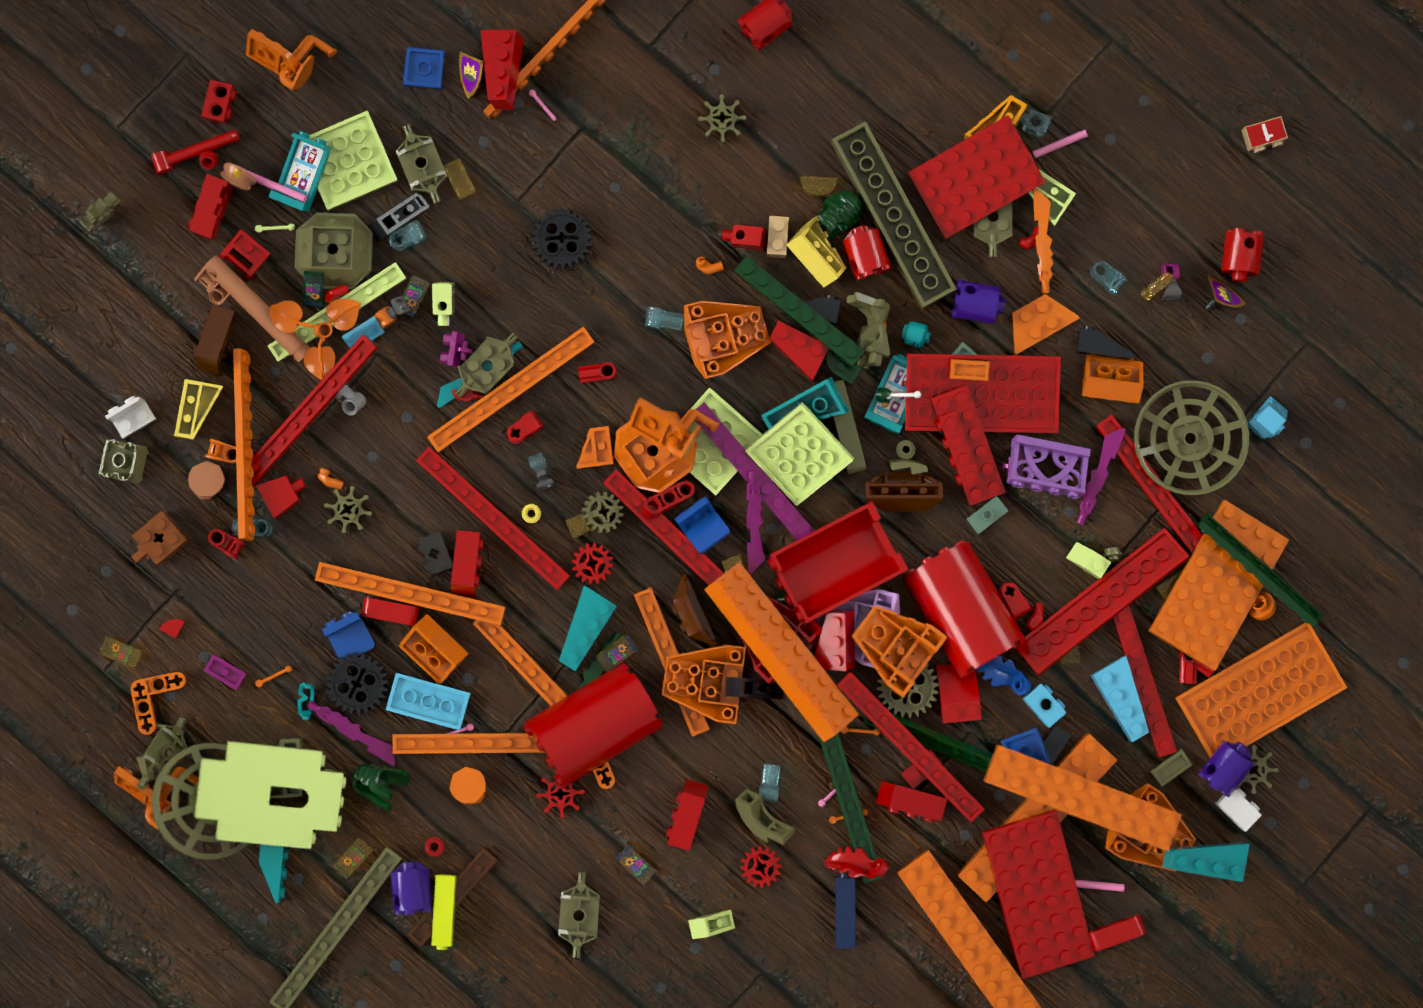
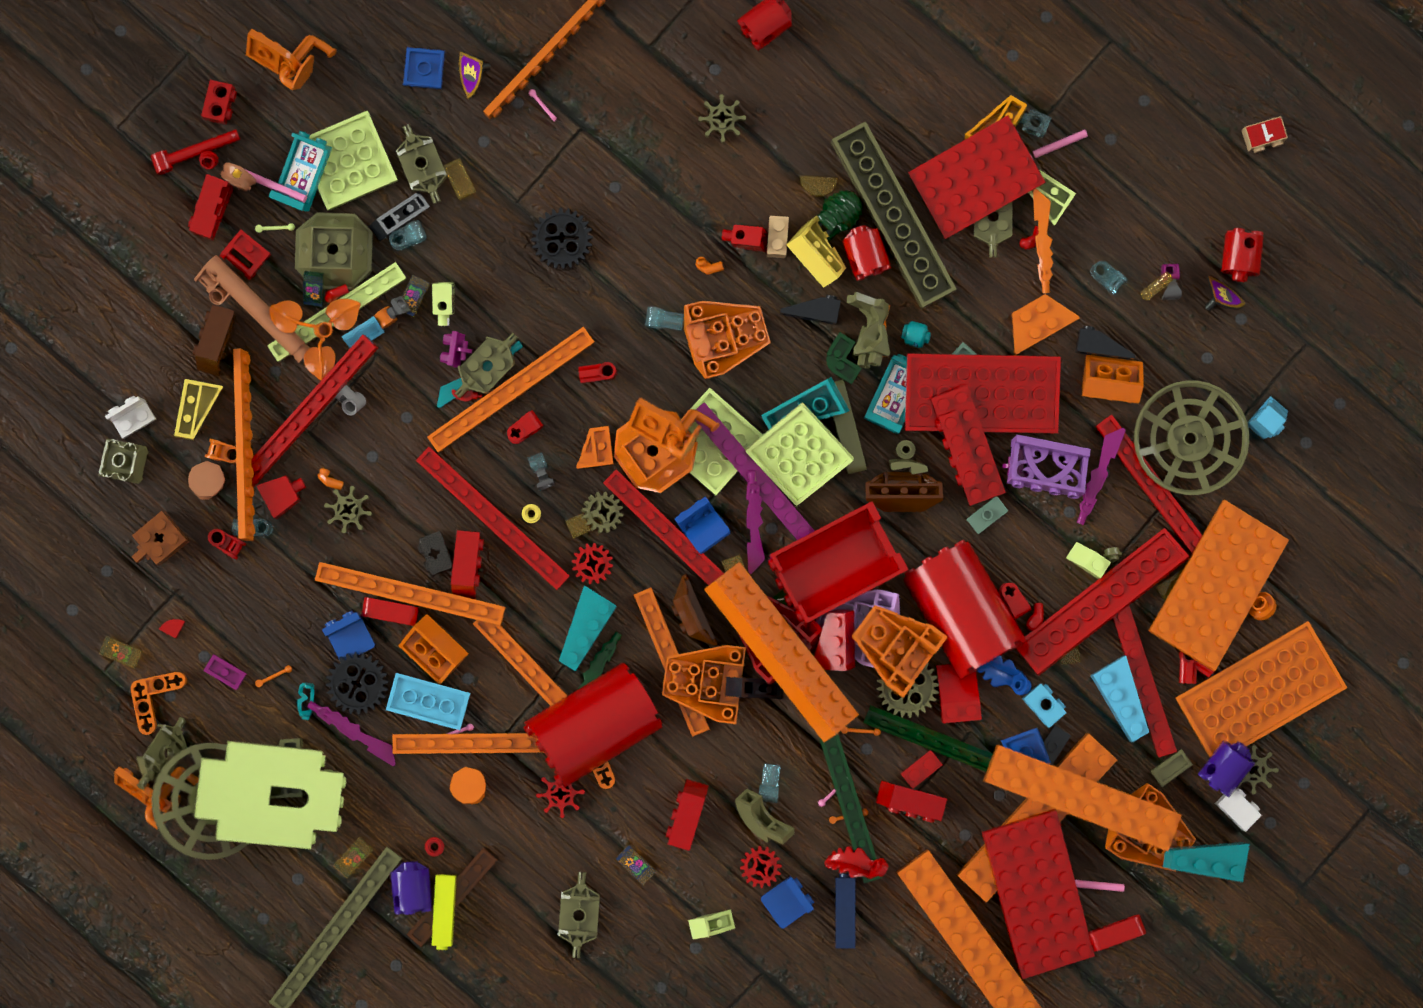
(100, 211): olive gear -> none
(272, 863): teal slope -> none
(372, 783): dark green hair -> none
(501, 62): red wedge -> none
(616, 653): tile -> none
(661, 505): red beam -> none
(787, 902): none -> blue bracket
(799, 311): dark green plate -> none
(799, 348): red wedge -> none
(884, 395): hinge -> none
(910, 746): red plate -> none
(969, 369): orange plate -> none
(977, 302): dark purple cylinder -> none
(1260, 570): dark green plate -> none

